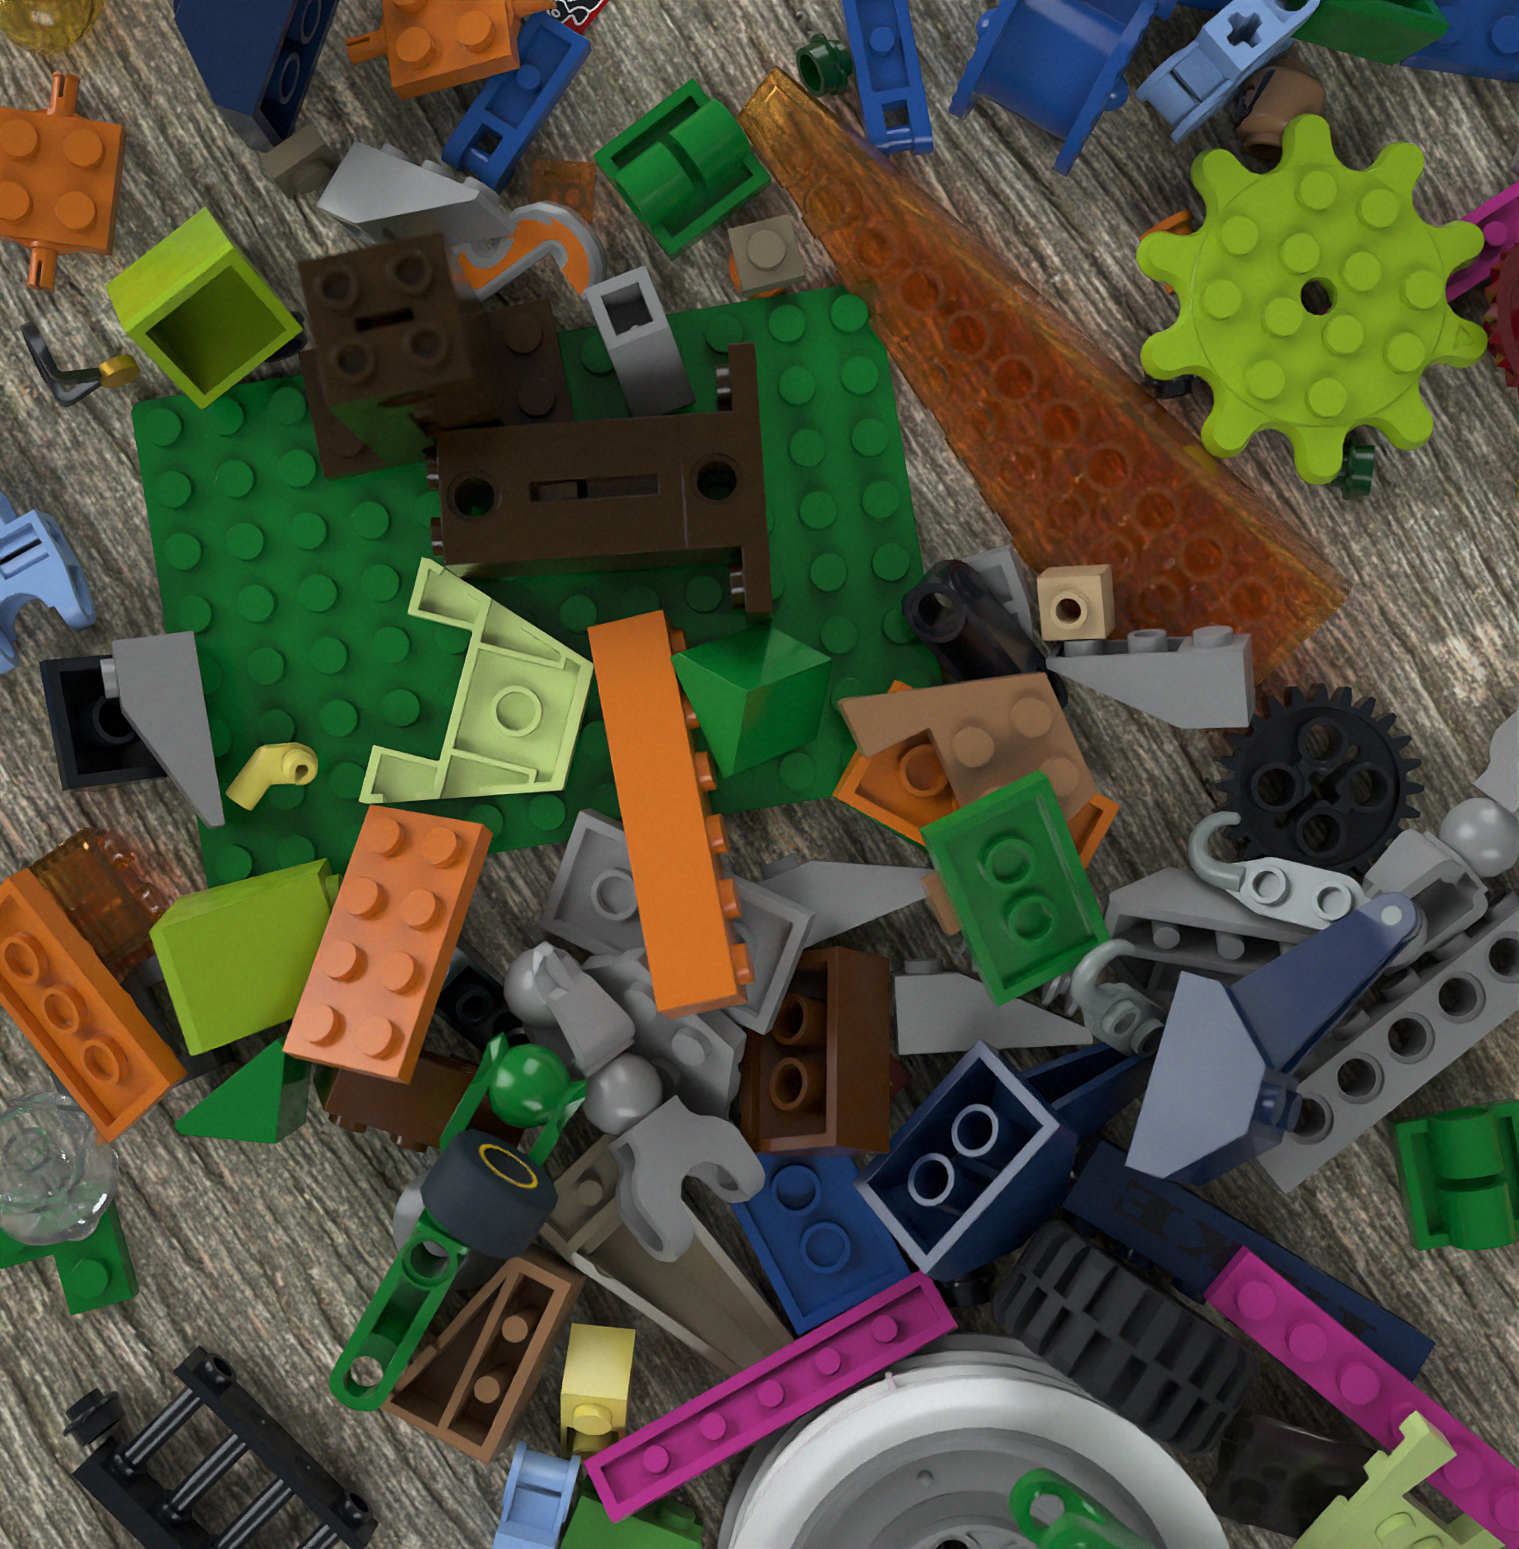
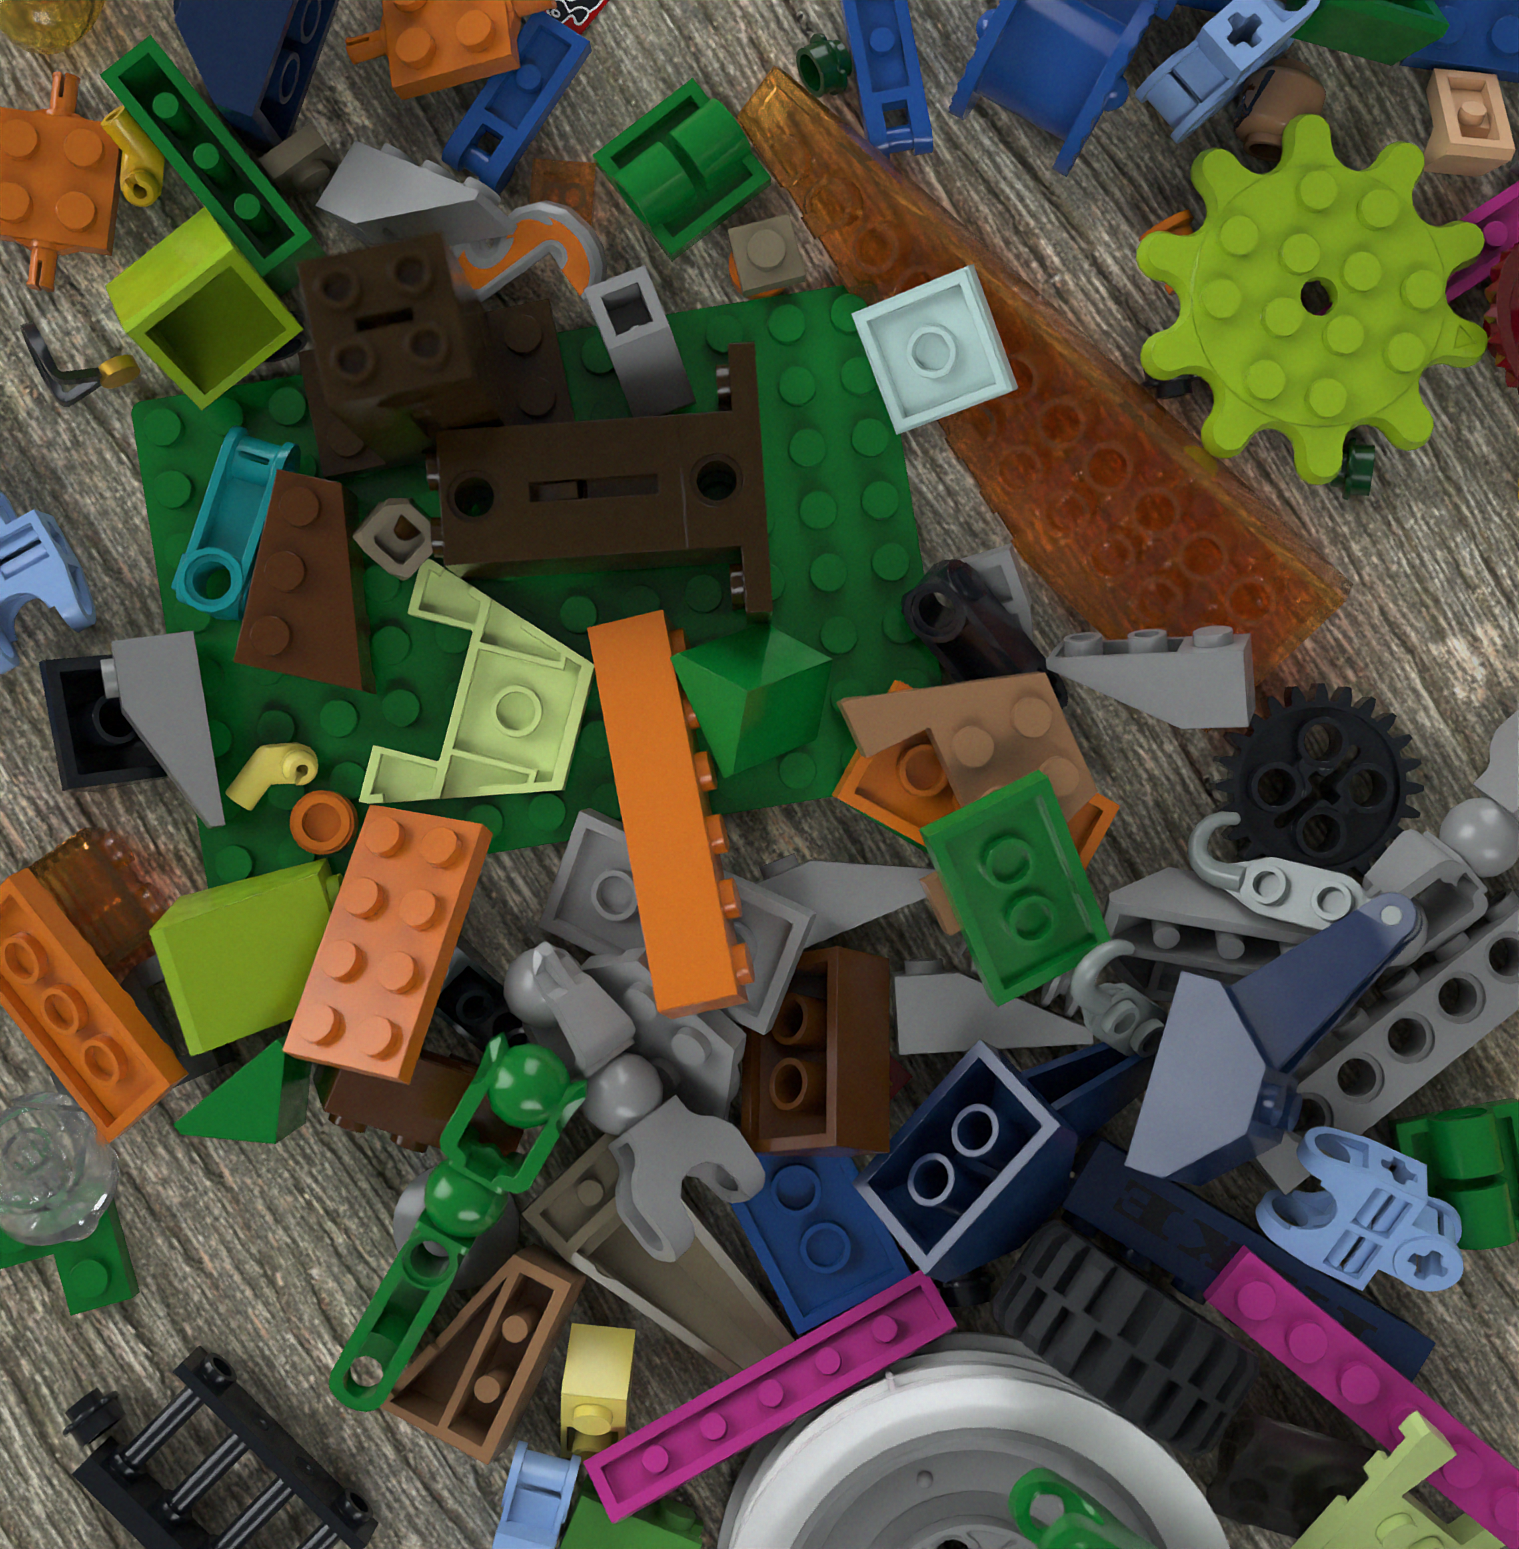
(140, 158): none -> yellow arm
(212, 164): none -> green brick
(232, 522): none -> teal piece
(308, 588): none -> reddish brown wedge
(324, 822): none -> orange tile
(396, 536): none -> dark tan rock
(489, 1194): black wheel -> none
(935, 350): none -> light aqua tile
(1090, 588): tan plate -> none
(1365, 1215): none -> light blue piece
(1469, 124): none -> light nougat slope

